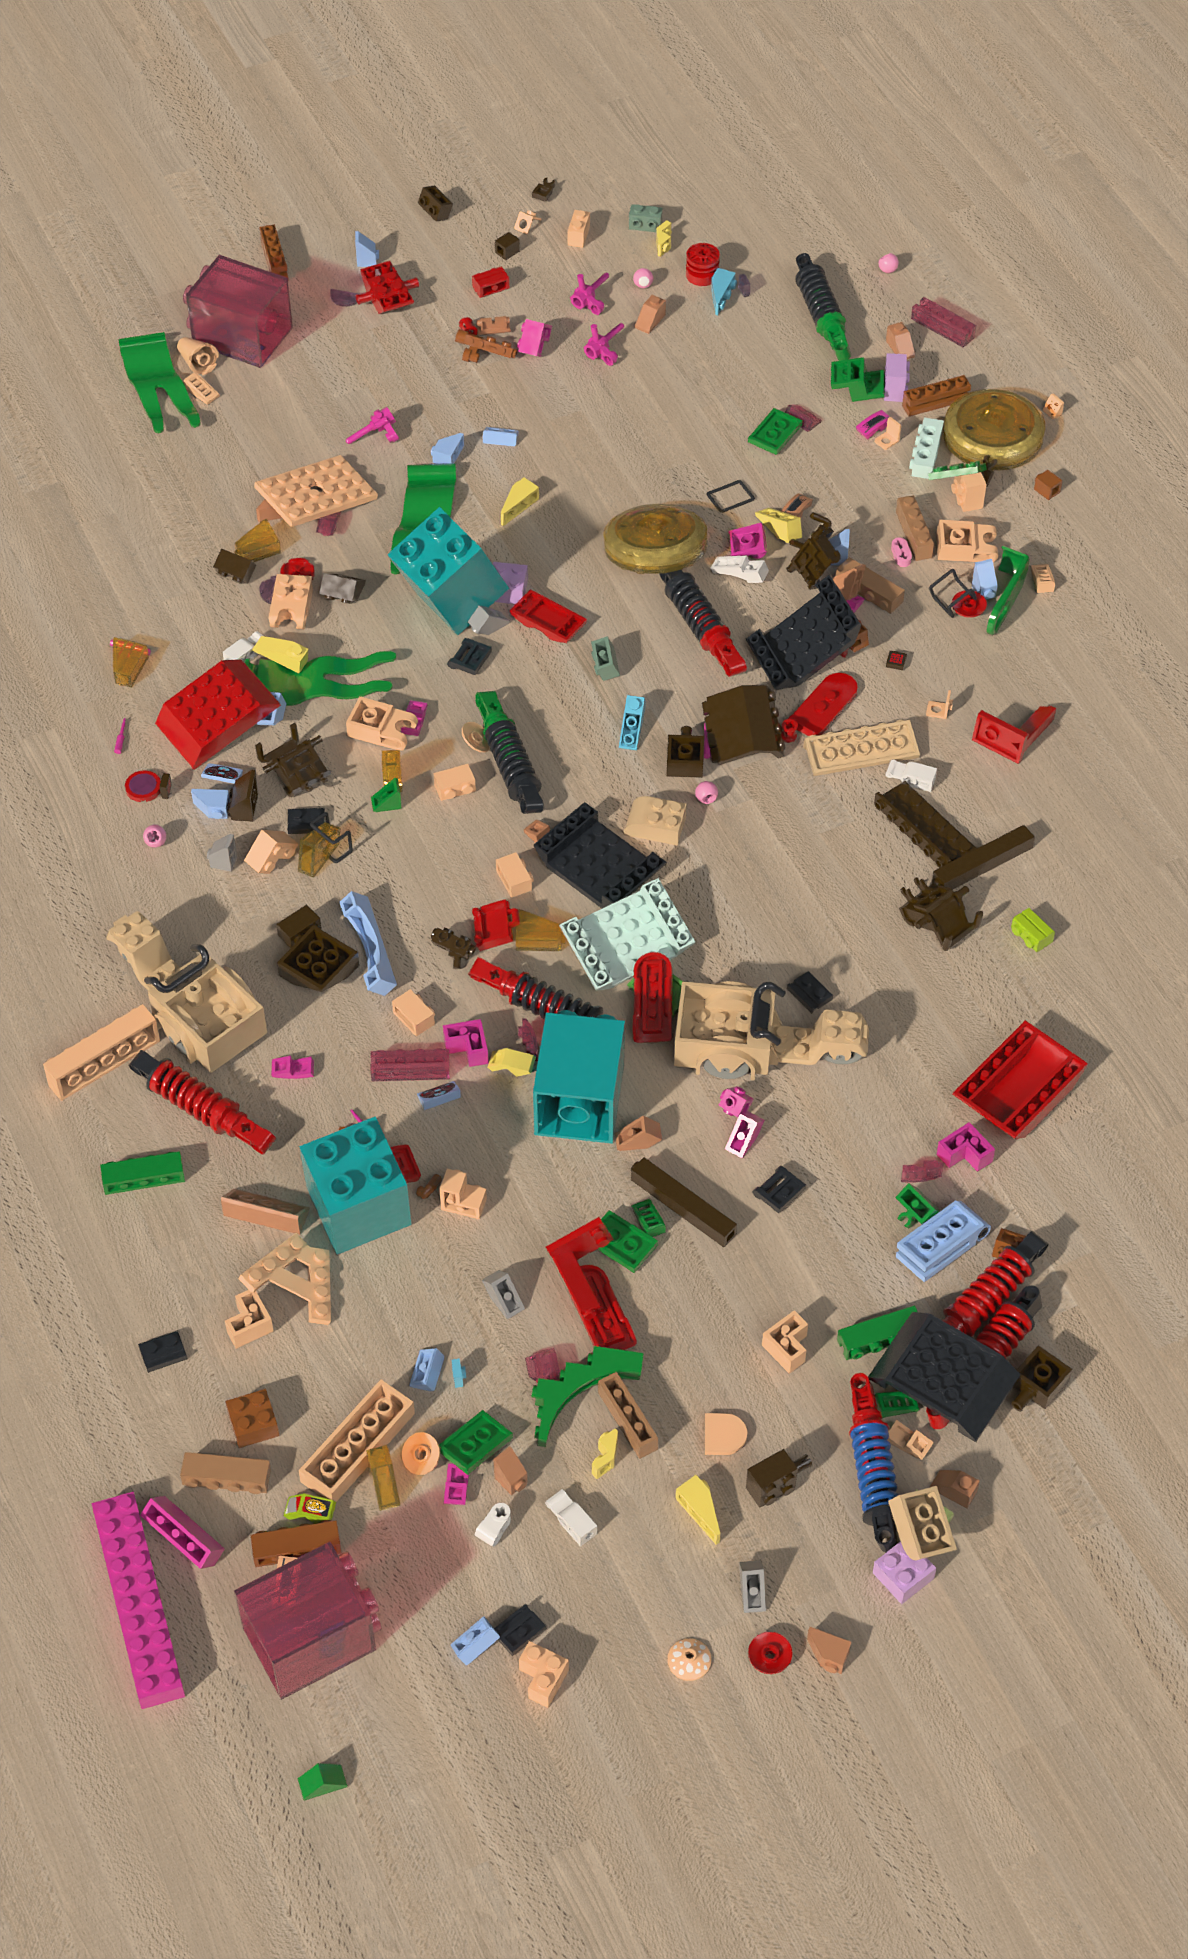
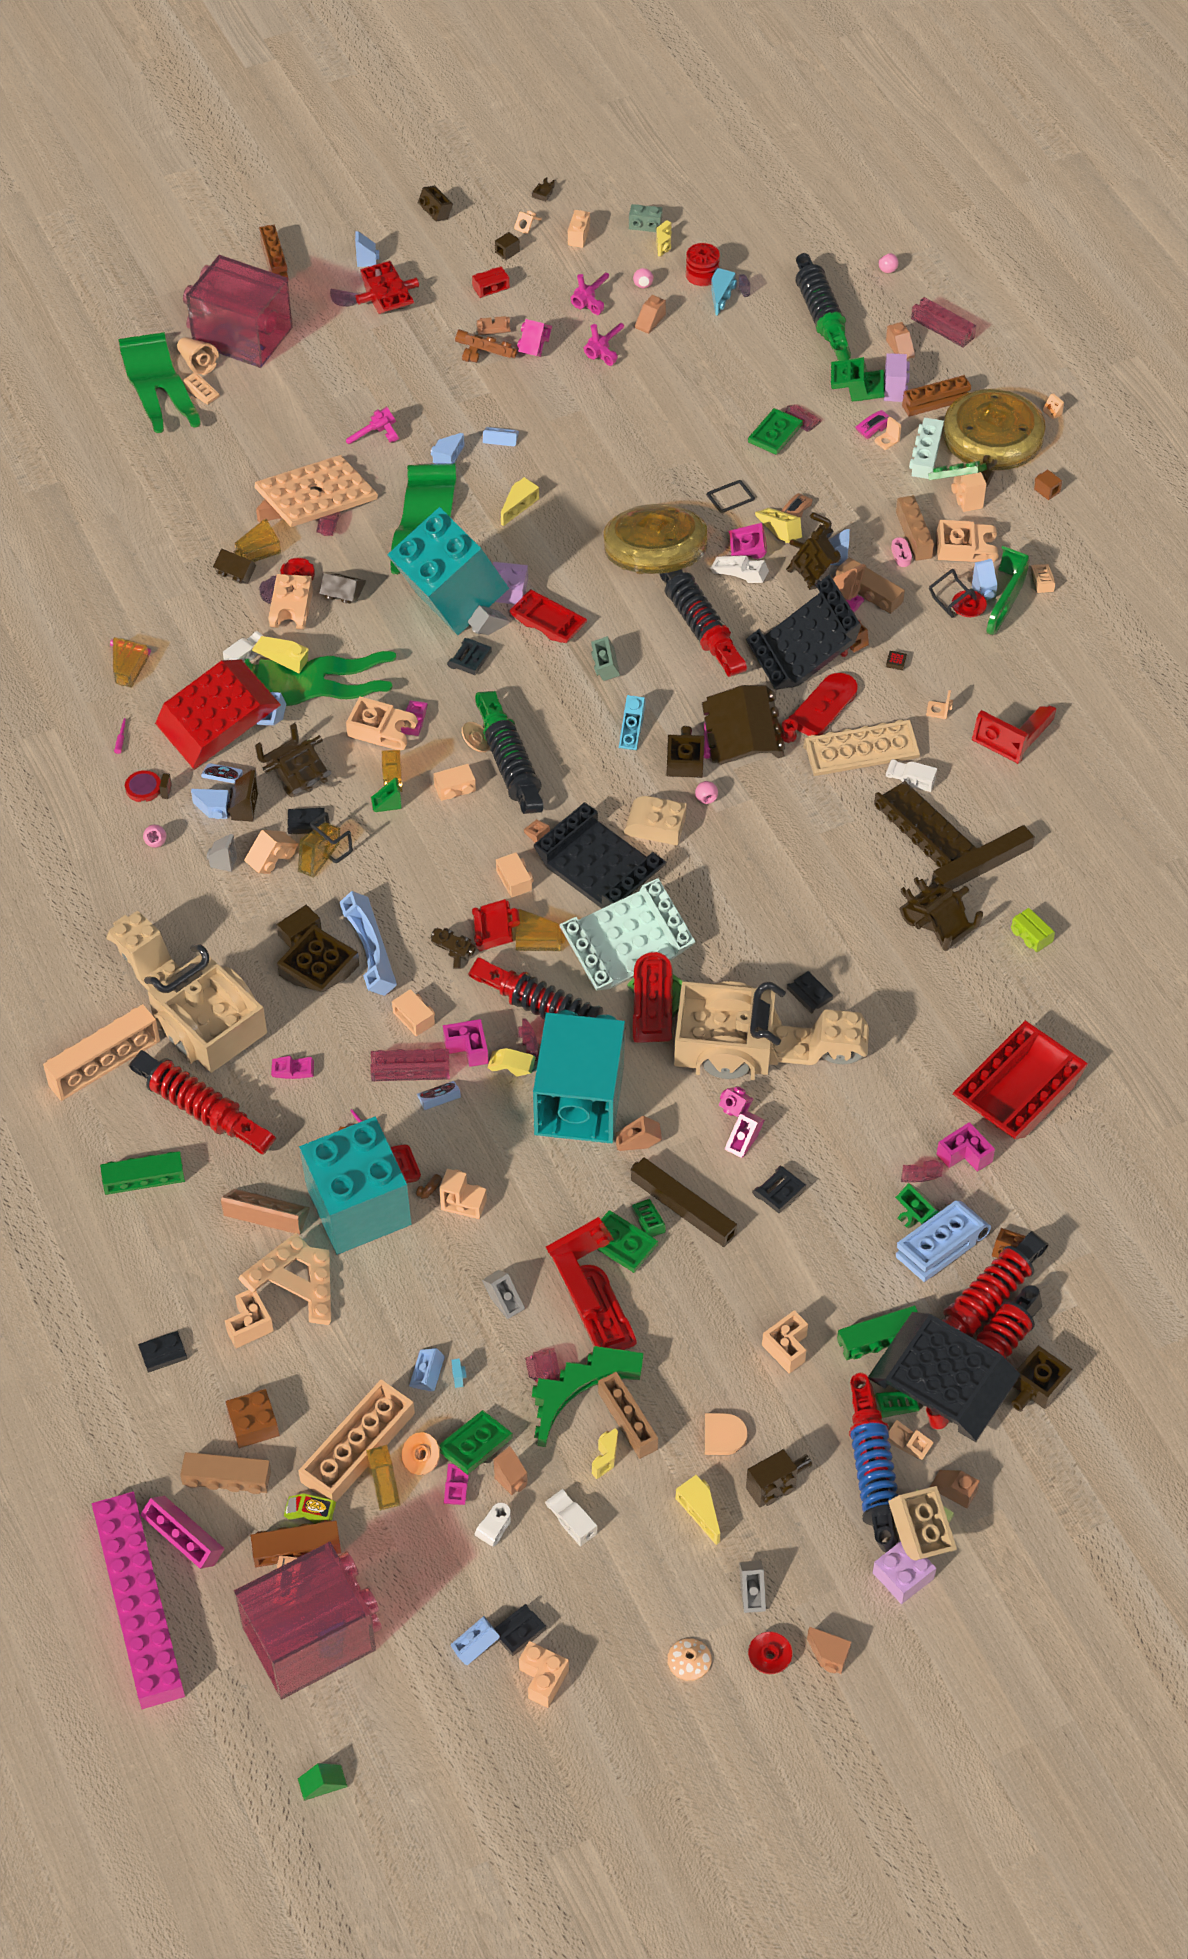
(468, 325): red bush -> none

